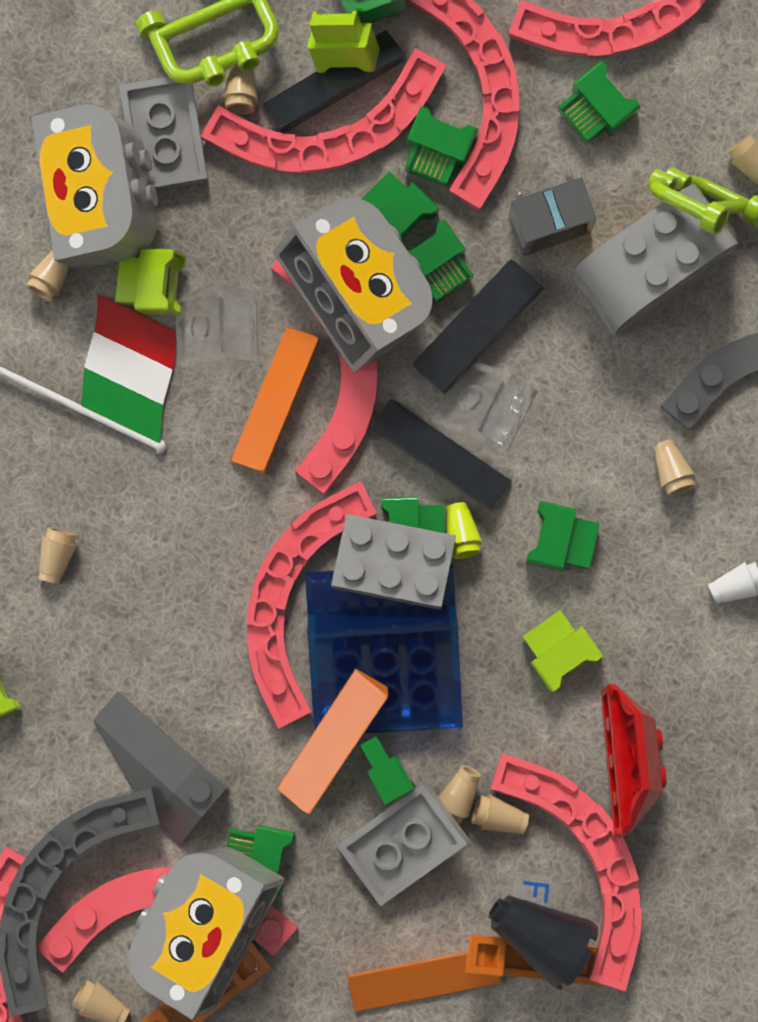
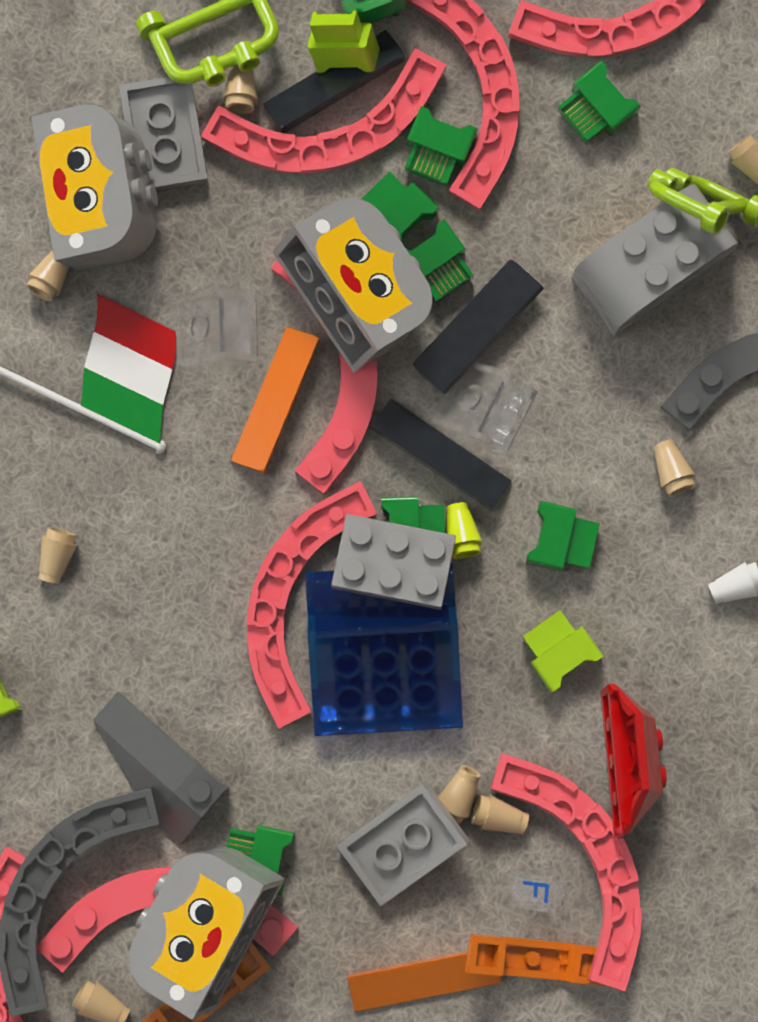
(151, 281): lime piece -> none
(333, 740): orange slope -> none
(387, 772): green piece -> none
(544, 937): black cone -> none
(552, 216): dark grey container -> none

